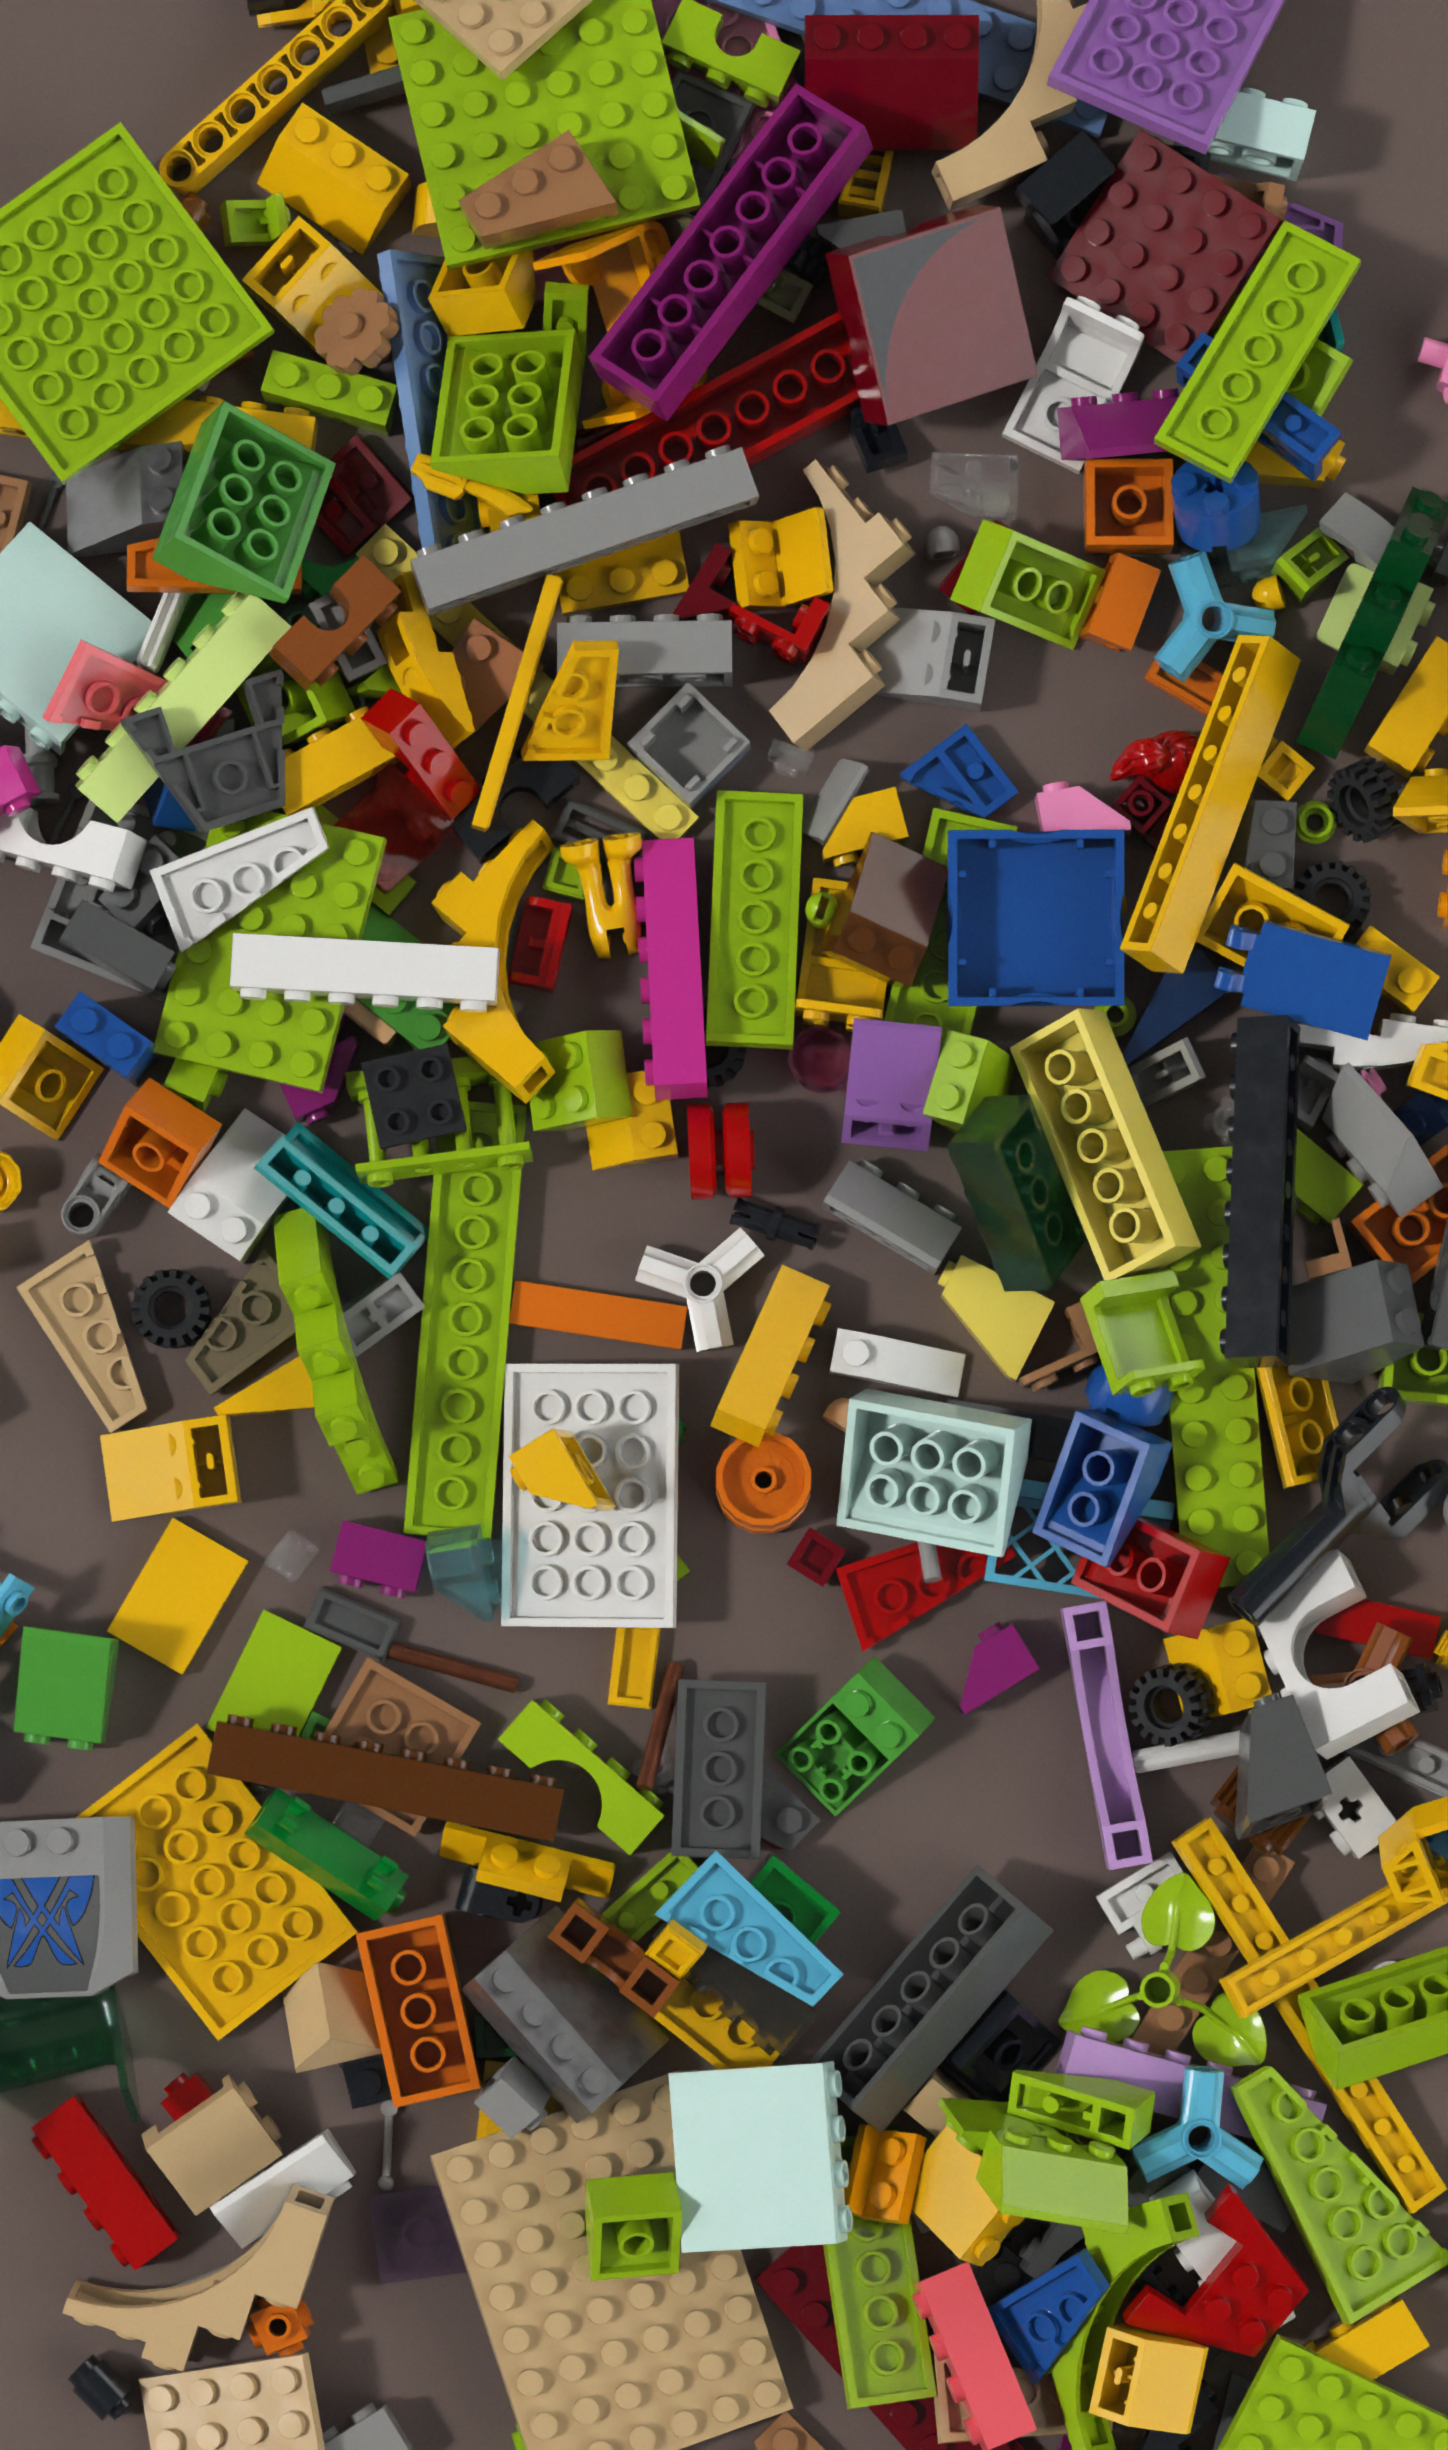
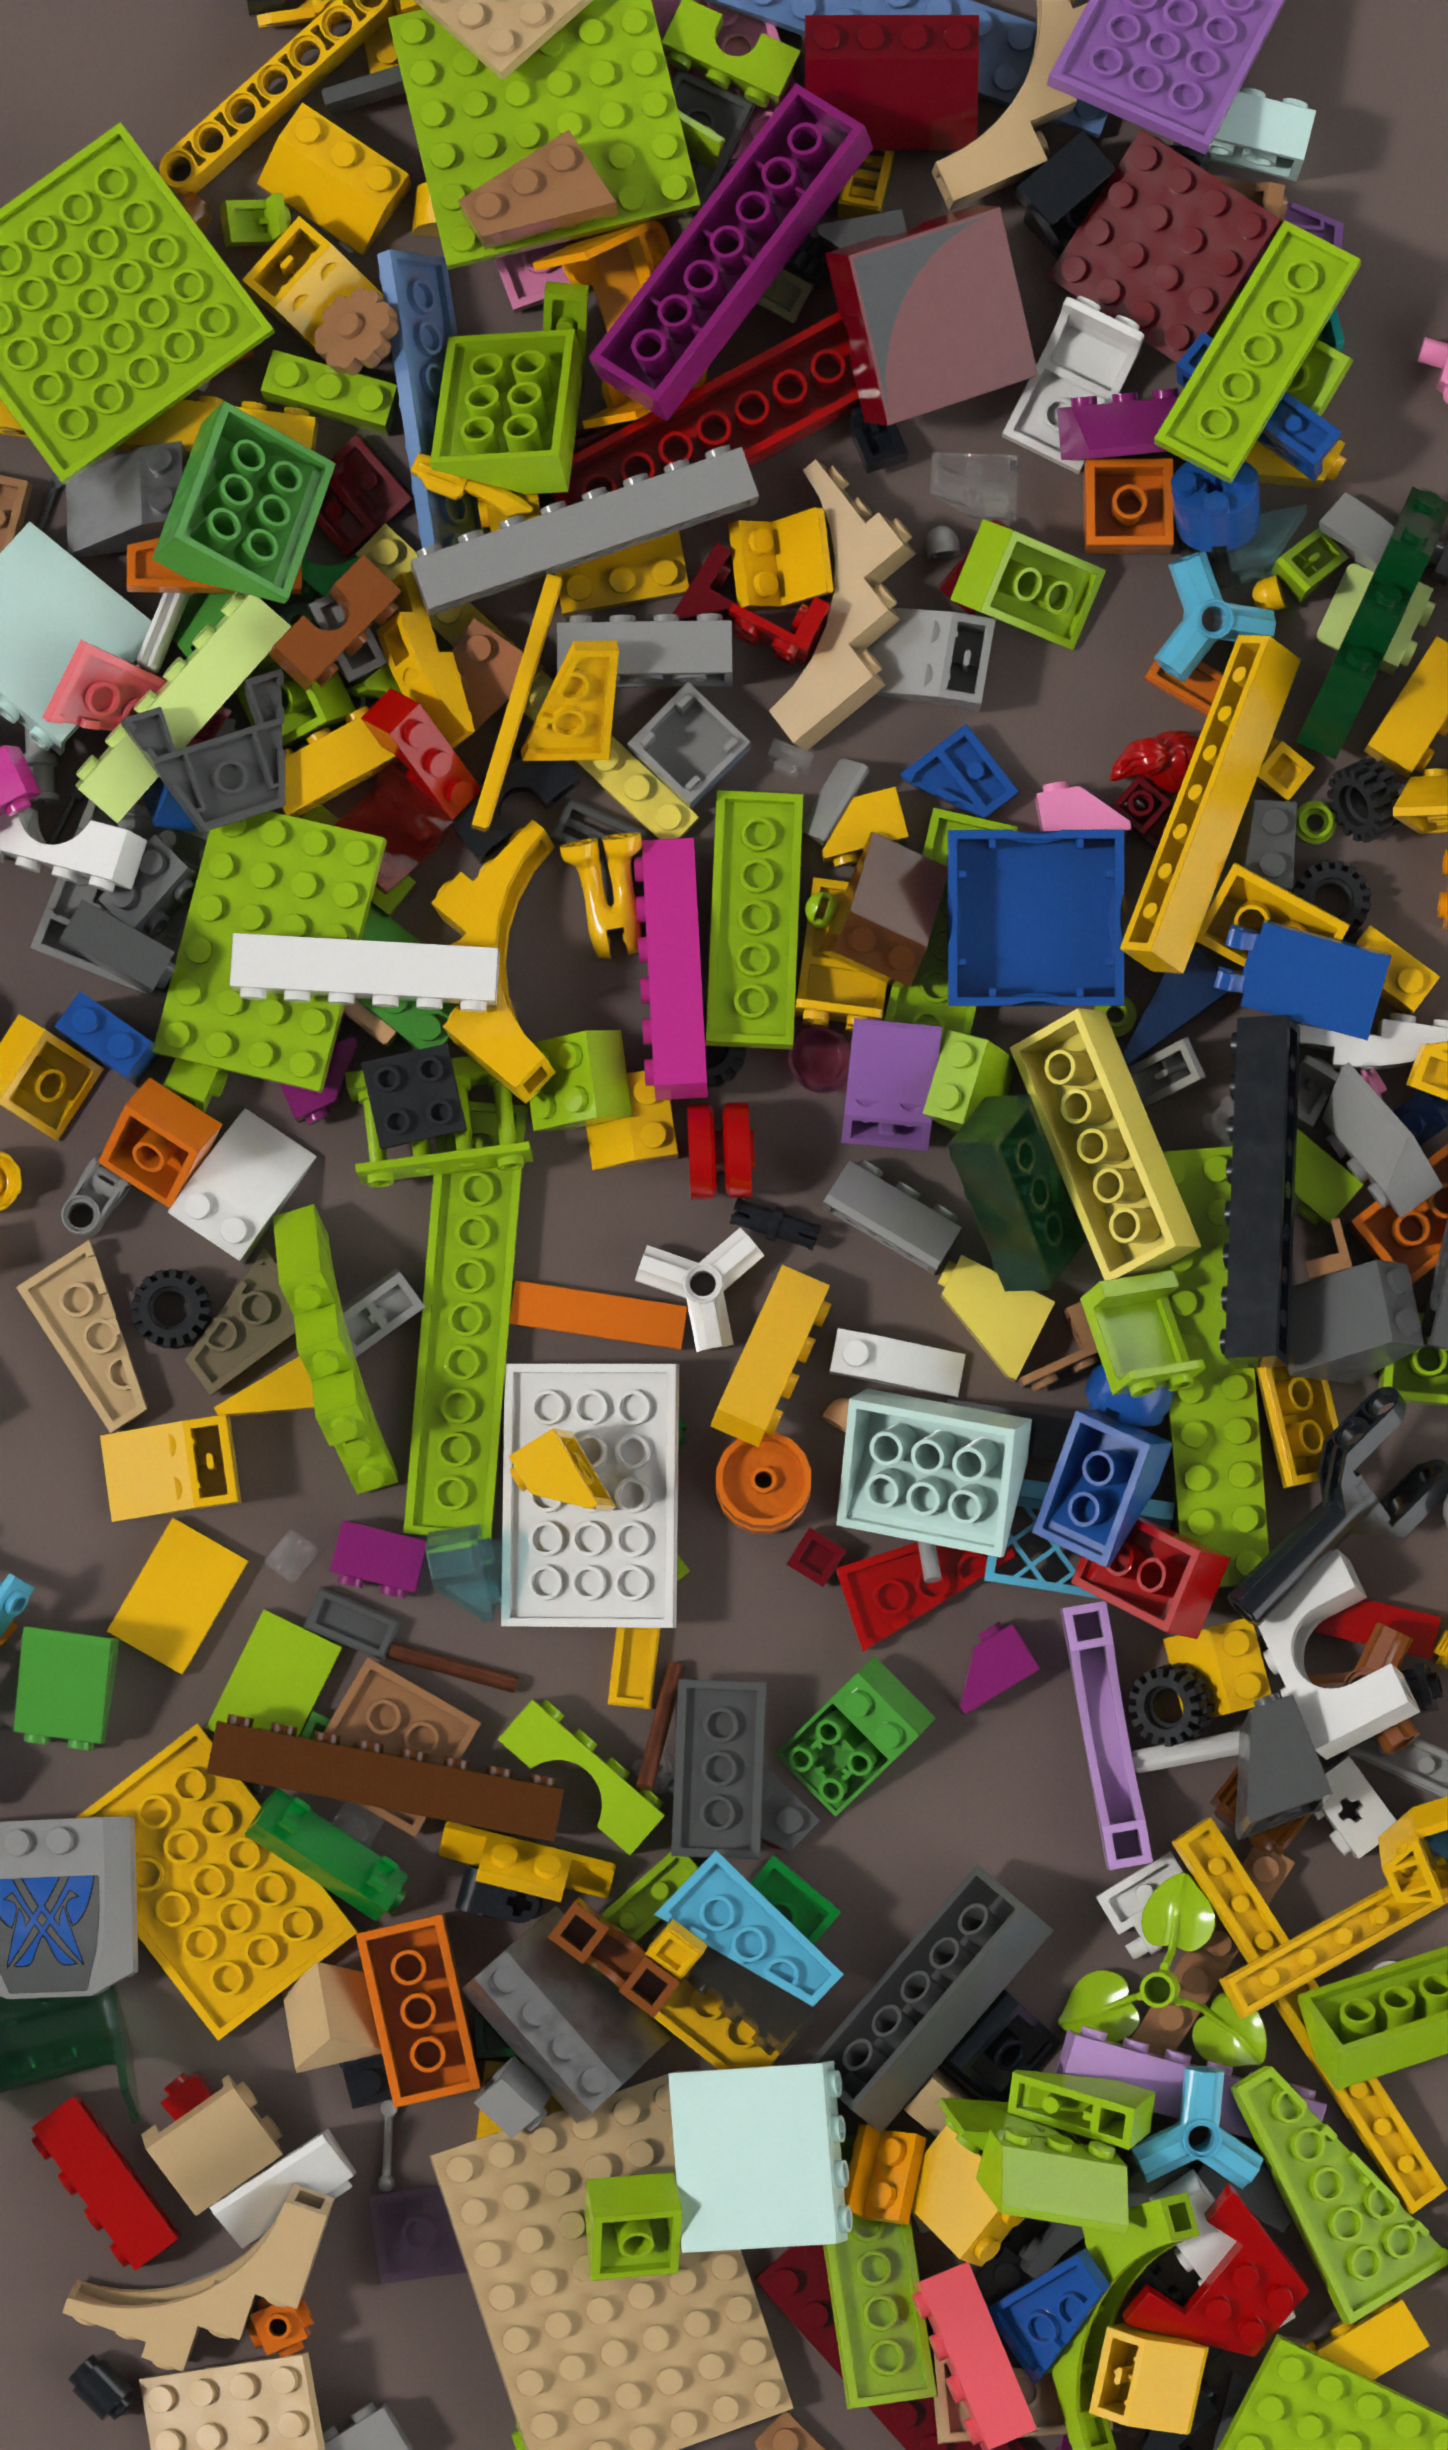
(228, 877): white wing -> none
(333, 1195): teal slope -> none
(485, 295): yellow slope -> none
(540, 944): red hinge -> none
(562, 878): lime tile -> none
(1120, 603): orange hinge -> none

